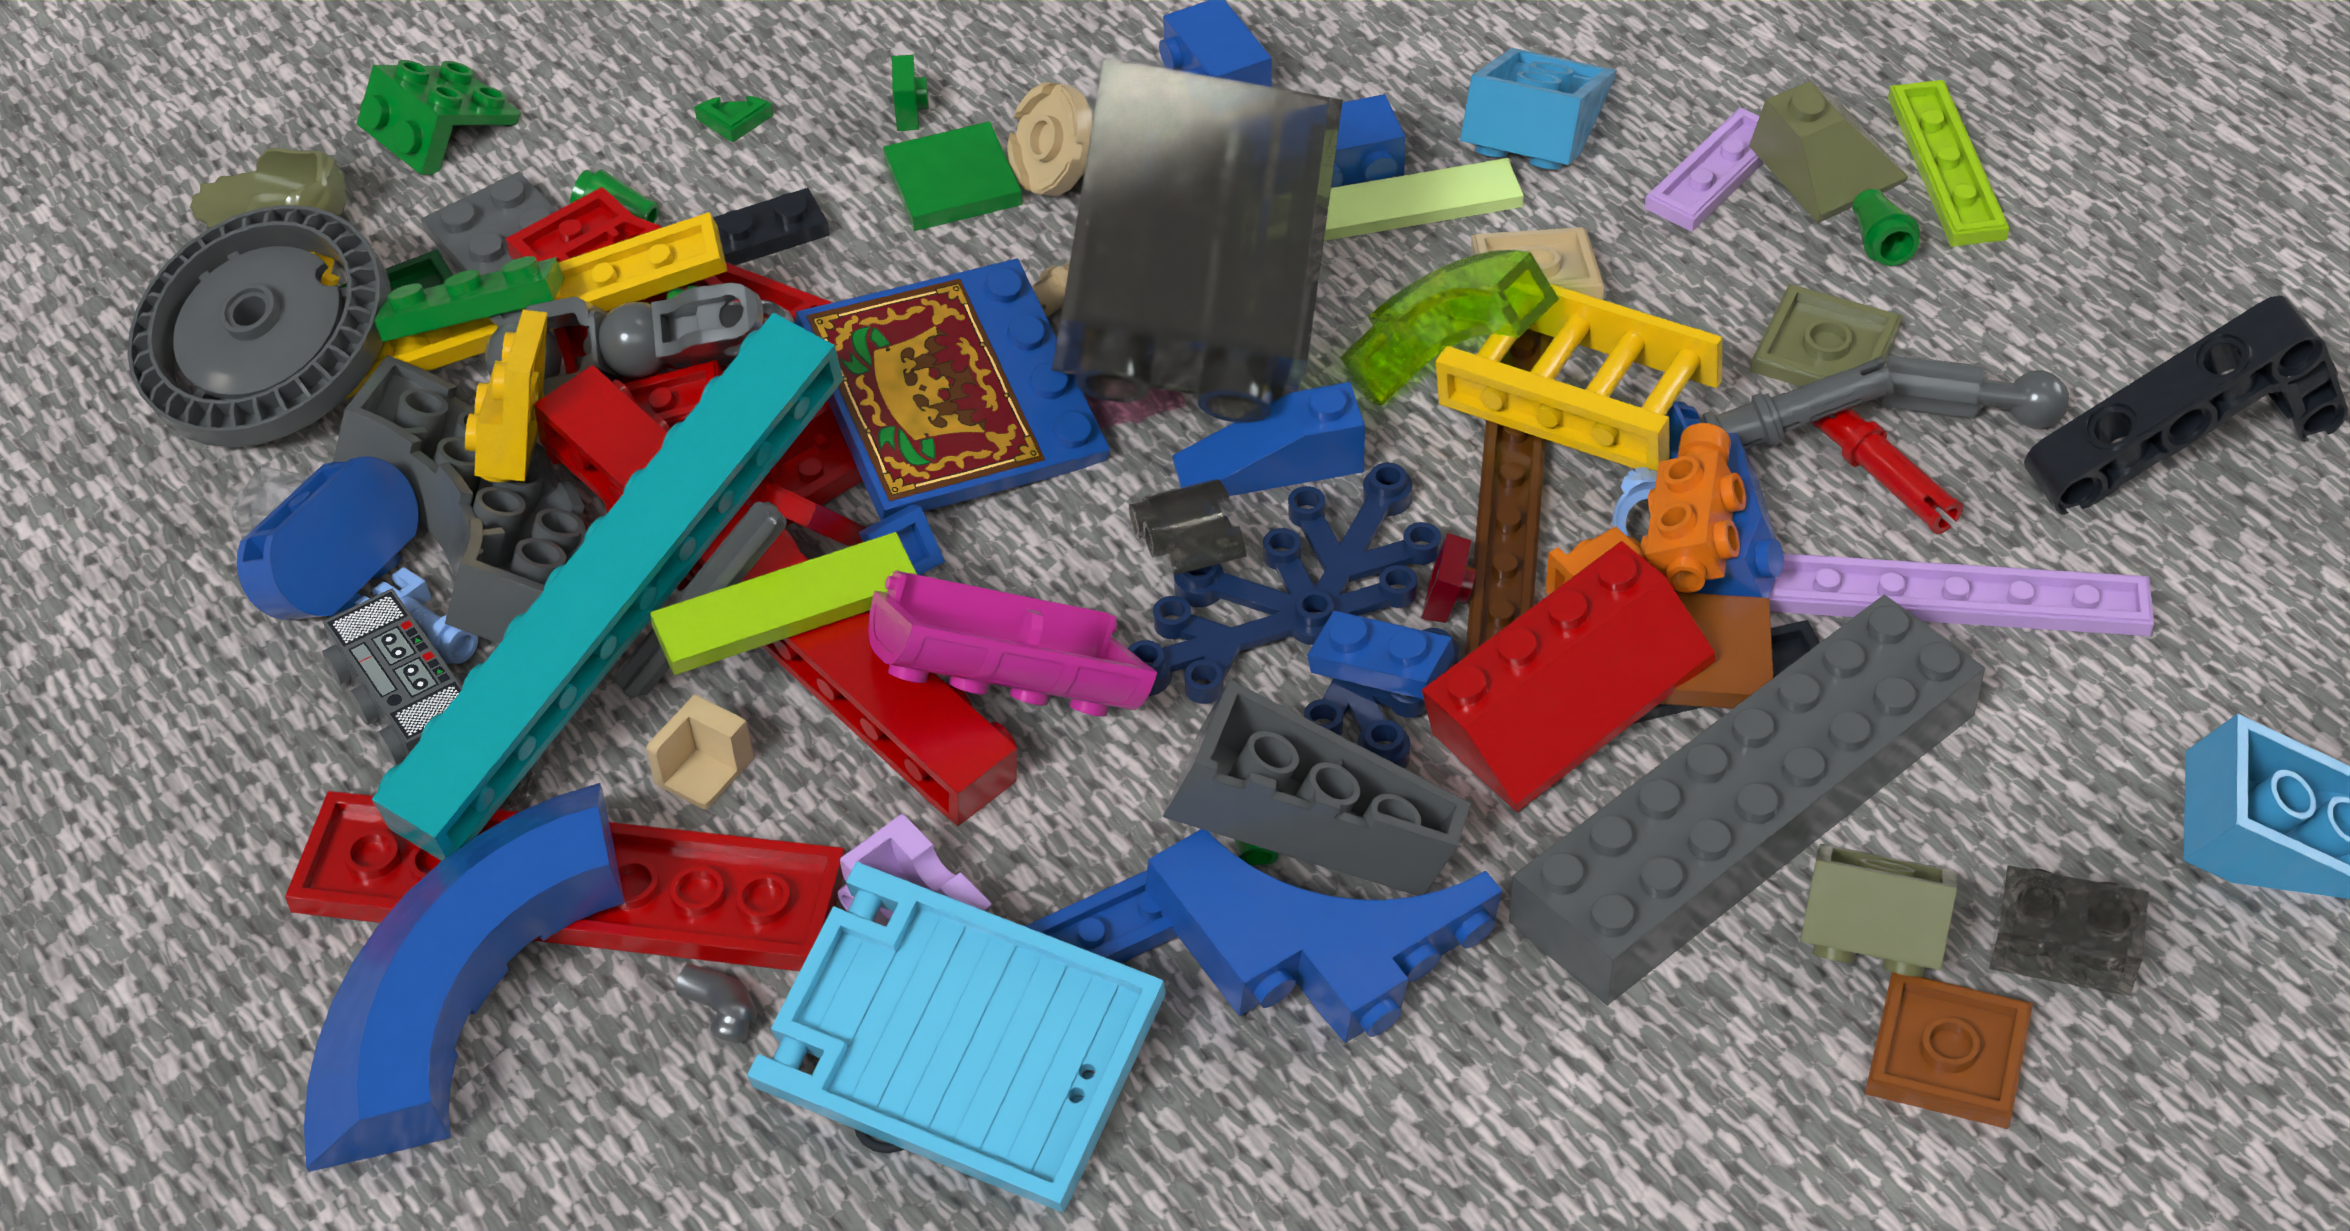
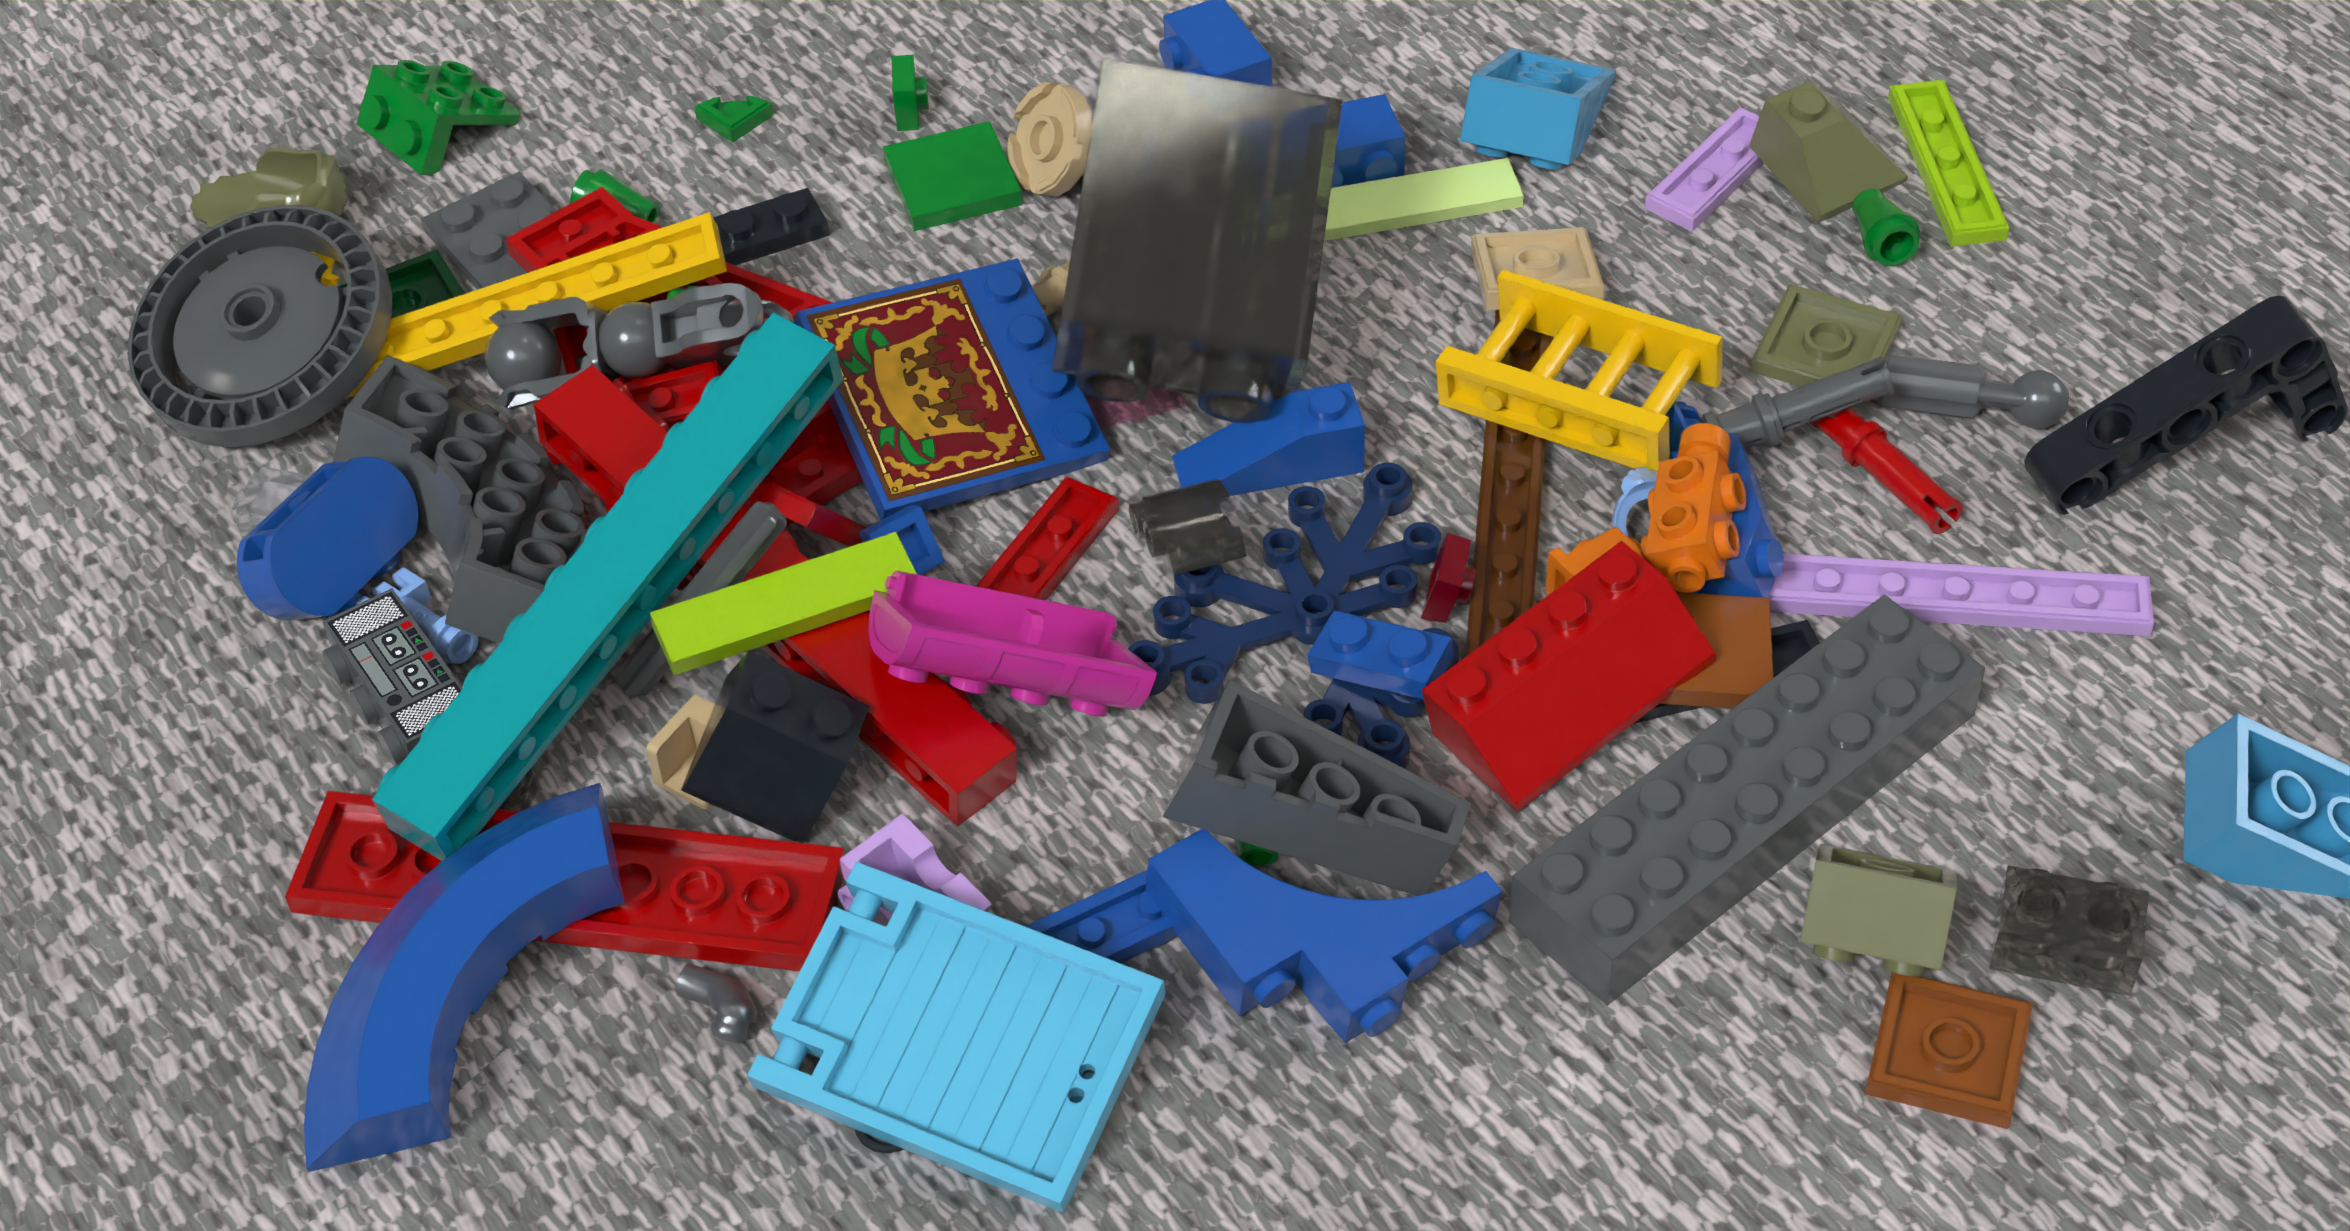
(468, 297): green plate -> none
(504, 415): yellow plate -> none
(774, 747): none -> black slope
(1052, 541): none -> red tile
(1462, 300): clear neon green arch -> none

